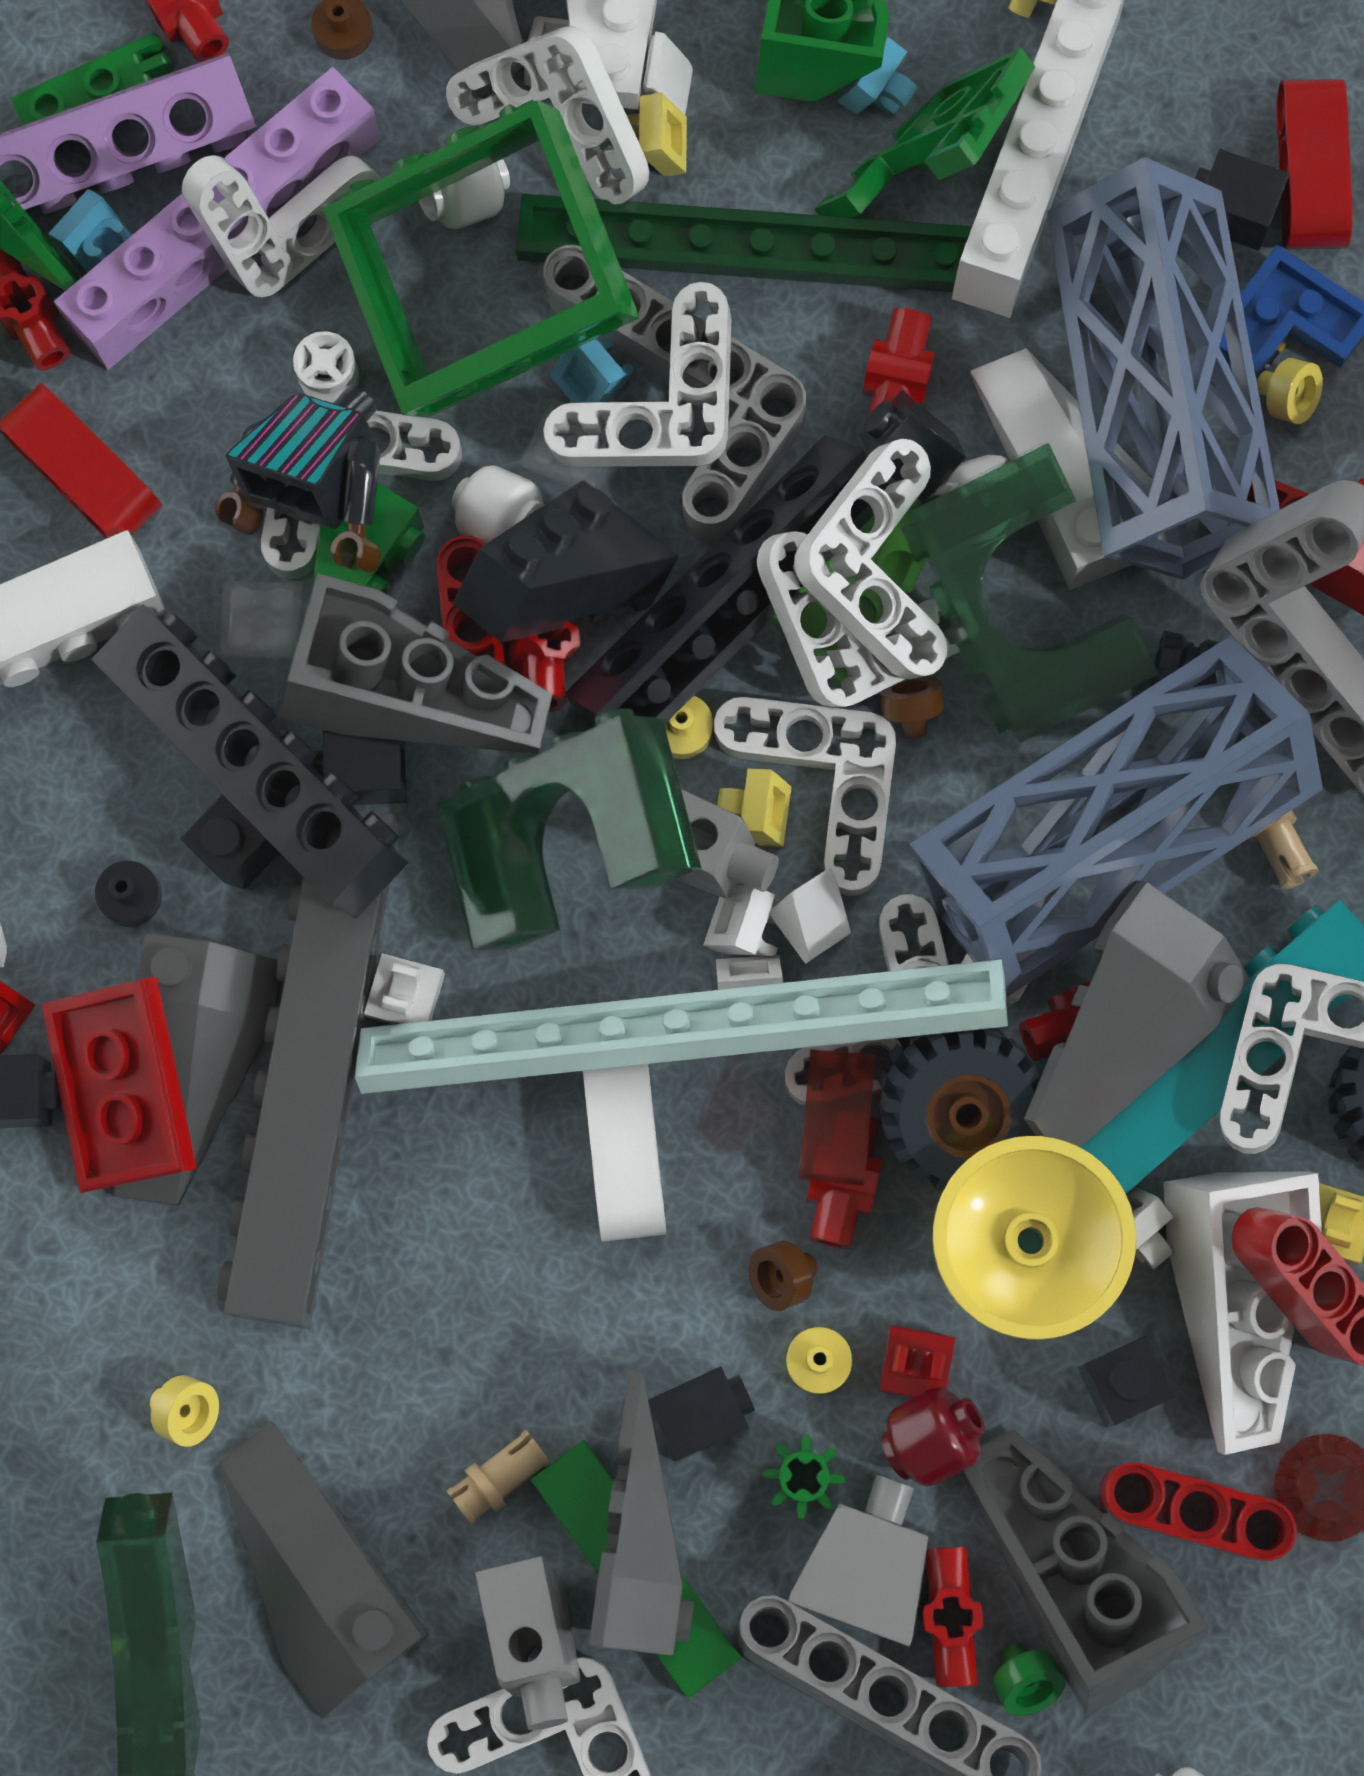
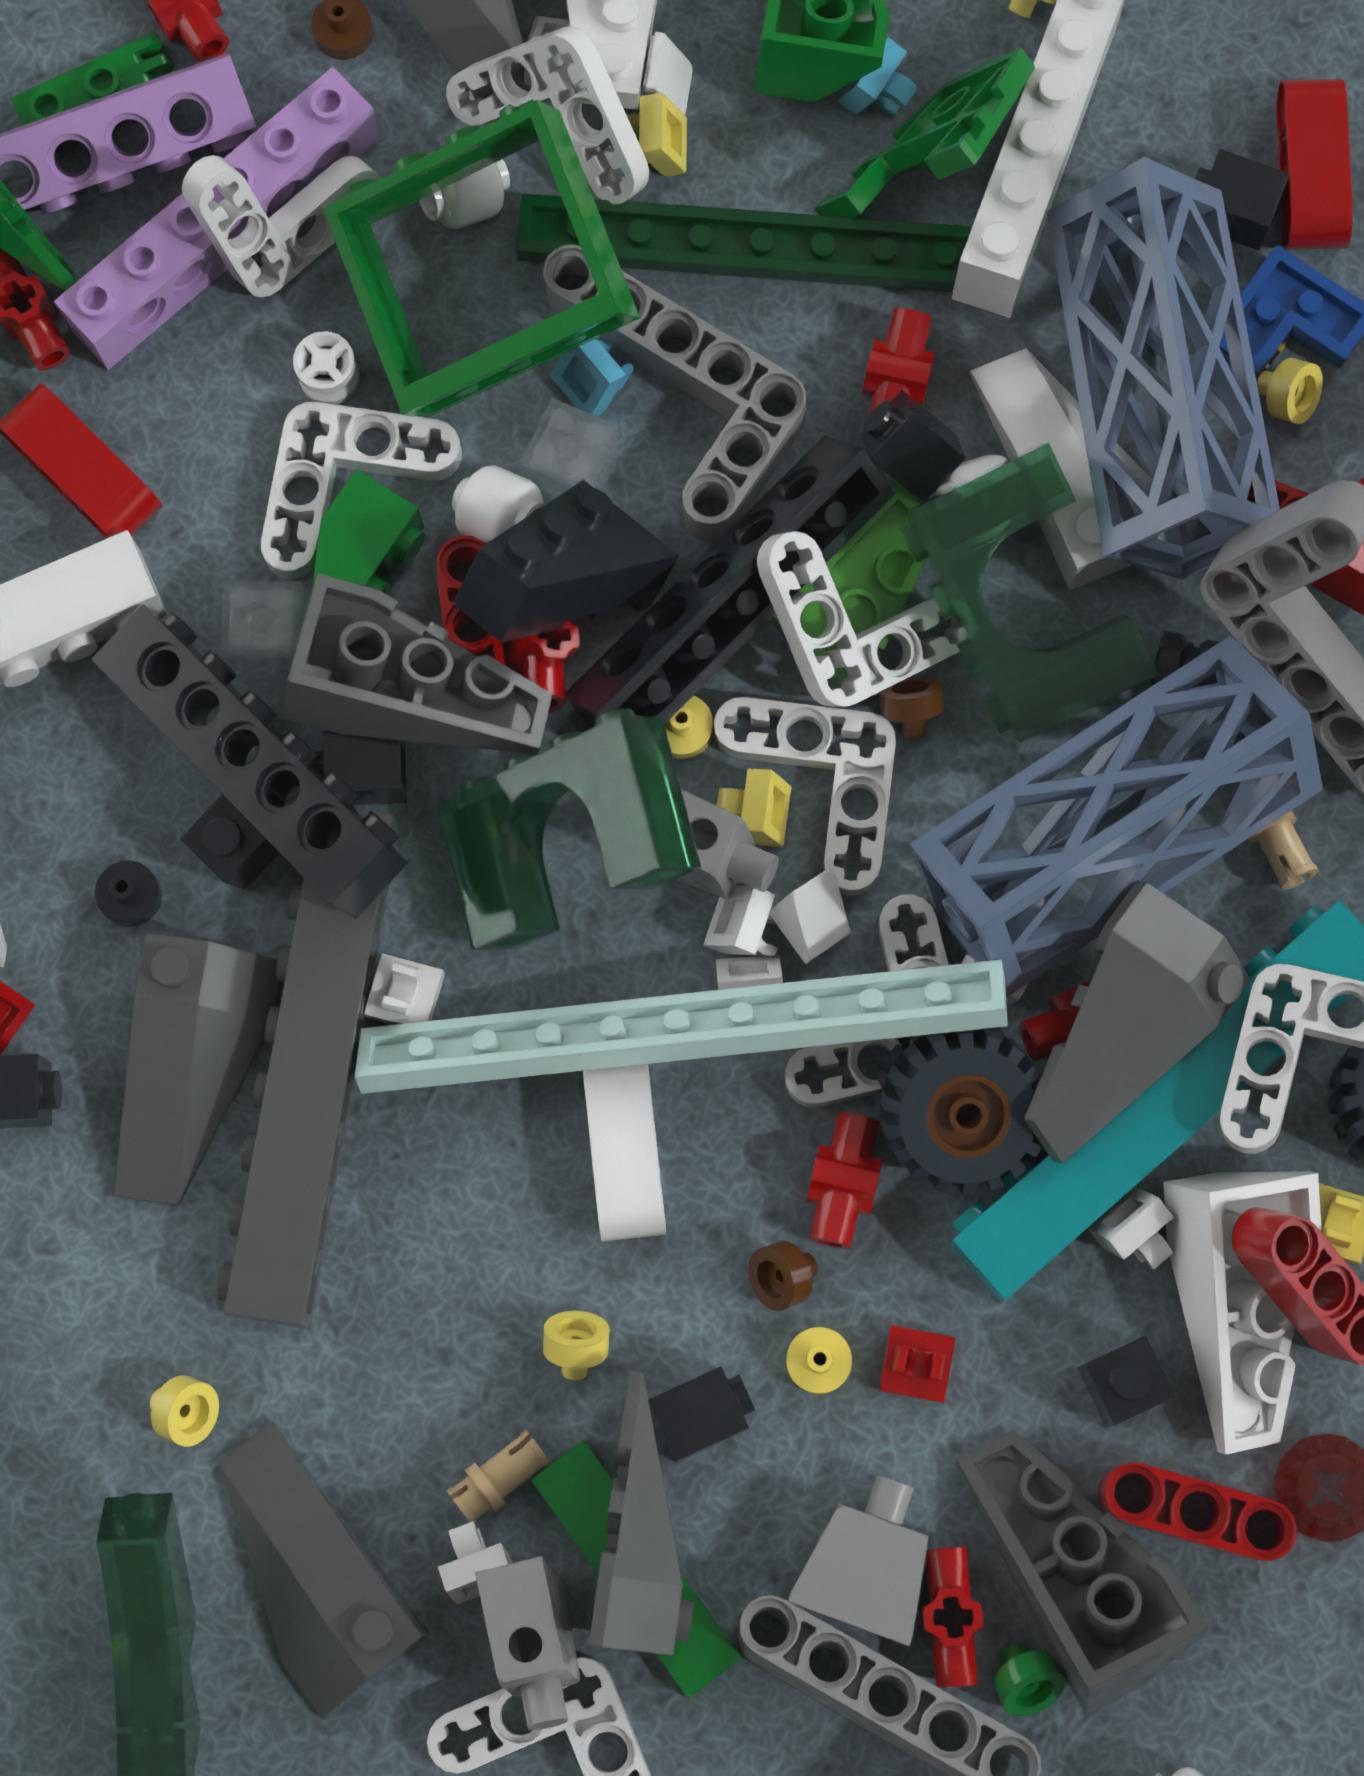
(89, 231): medium azure tile -> none
(118, 1085): red tile -> none
(311, 464): black torso -> none
(472, 1556): none -> white tile
(576, 1342): none -> light yellow tile
(669, 418): white beam -> none
(804, 1457): green gear -> none
(837, 1117): clear red tile -> none
(853, 557): white beam -> none
(933, 1437): dark red head -> none
(1072, 1207): light yellow dish -> none

